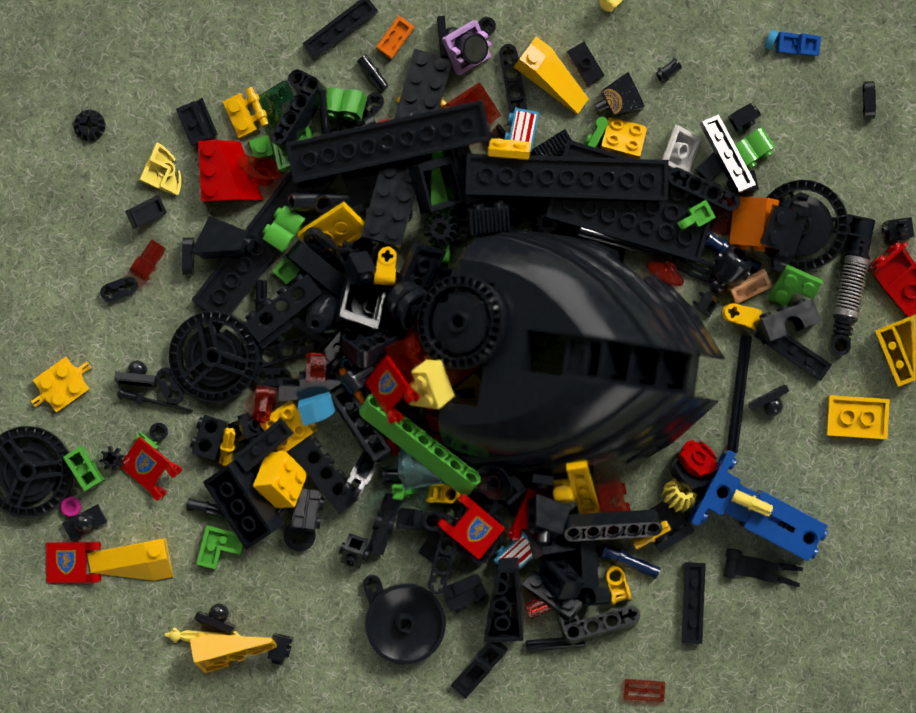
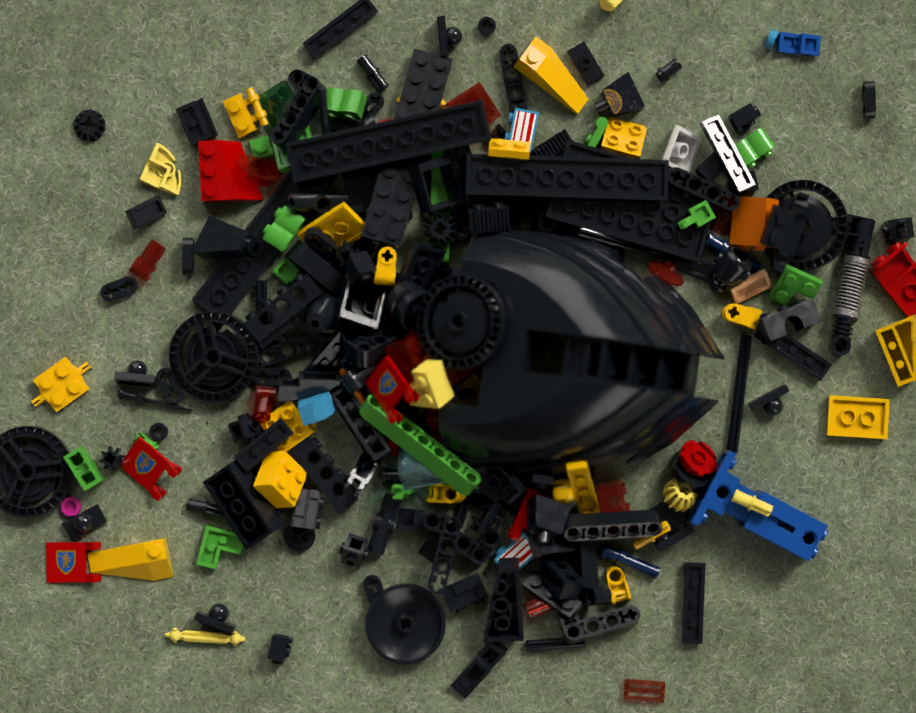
(213, 438): black brick -> none
(216, 651): yellow wedge -> none
(227, 446): yellow axle -> none
(315, 367): clear red panel -> none
(395, 37): orange plate -> none
(467, 47): piece -> none
(475, 529): red flag -> none
(707, 304): black tile -> none
(756, 567): black flag -> none

